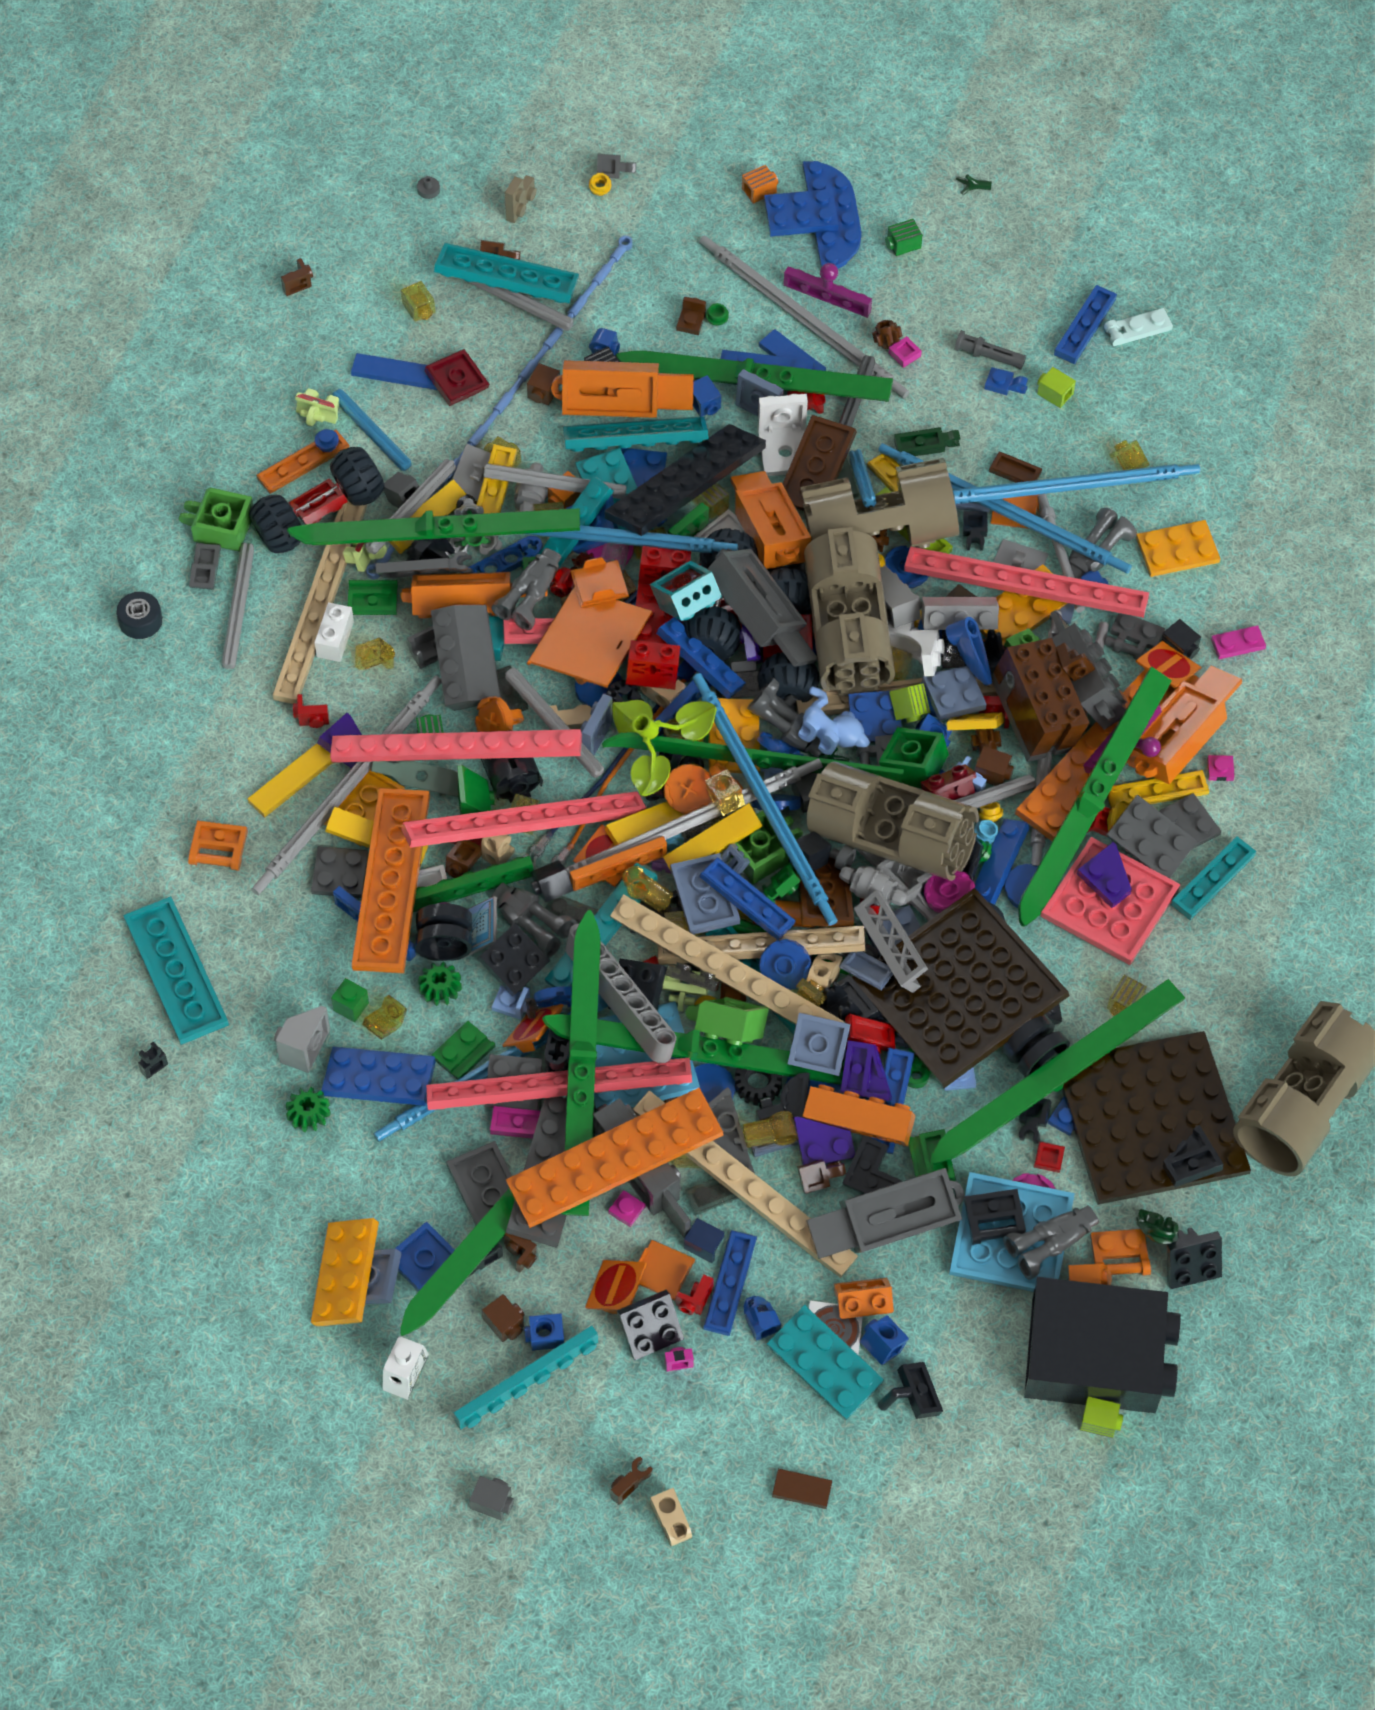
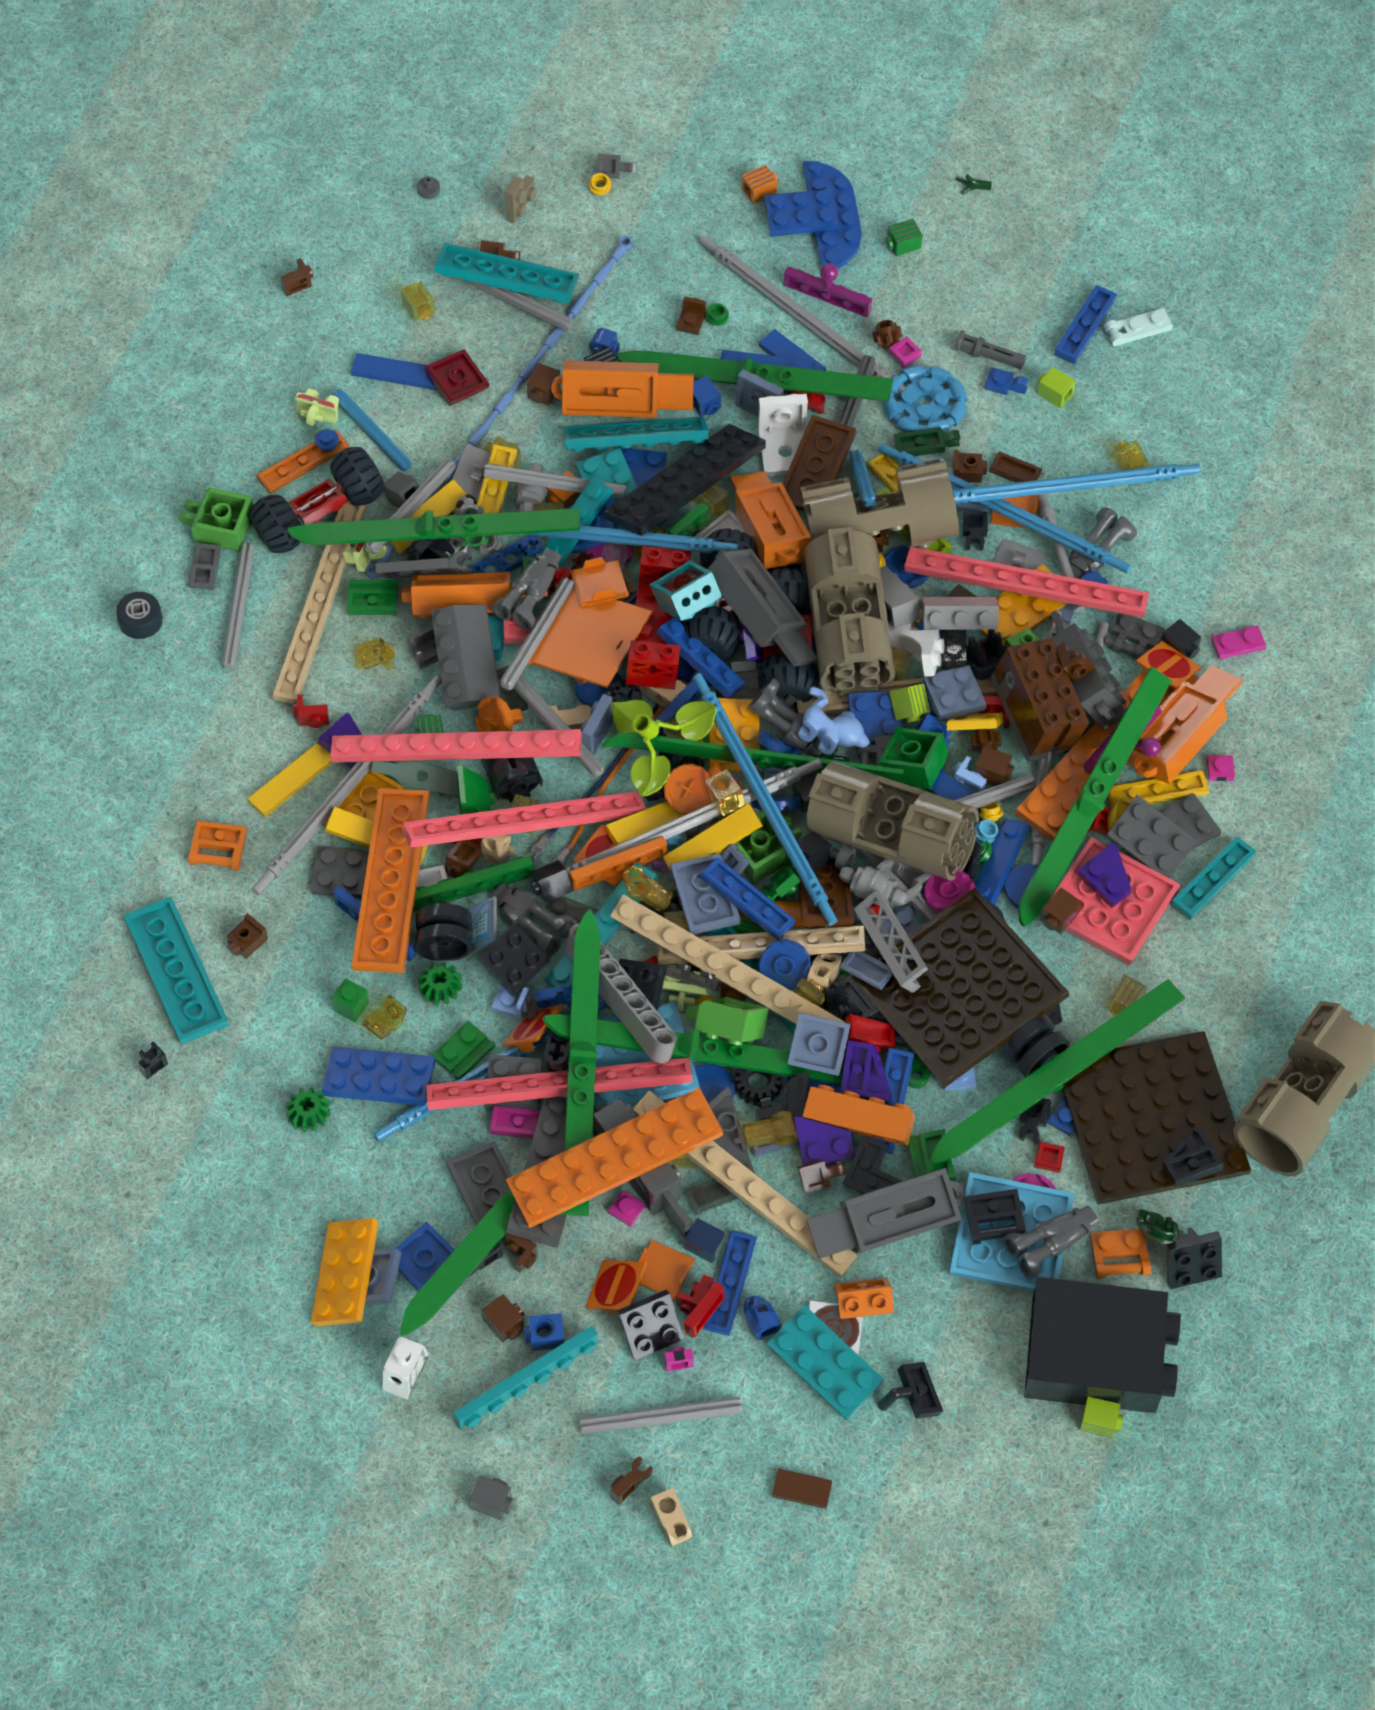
(246, 945): none -> reddish brown brick
(302, 1038): light grey slope -> none
(334, 632): white brick -> none
(536, 634): none -> light grey axle
(660, 1415): none -> light grey axle
(704, 1310): none -> red tile
(883, 1339): blue brick -> none
(929, 389): none -> dark azure plate
(951, 784): dark red bracket -> none
(968, 639): blue piece -> none
(969, 466): none -> reddish brown brick
(1060, 911): none -> reddish brown brick
(1090, 1273): orange brick -> none
(1178, 548): light orange plate -> none

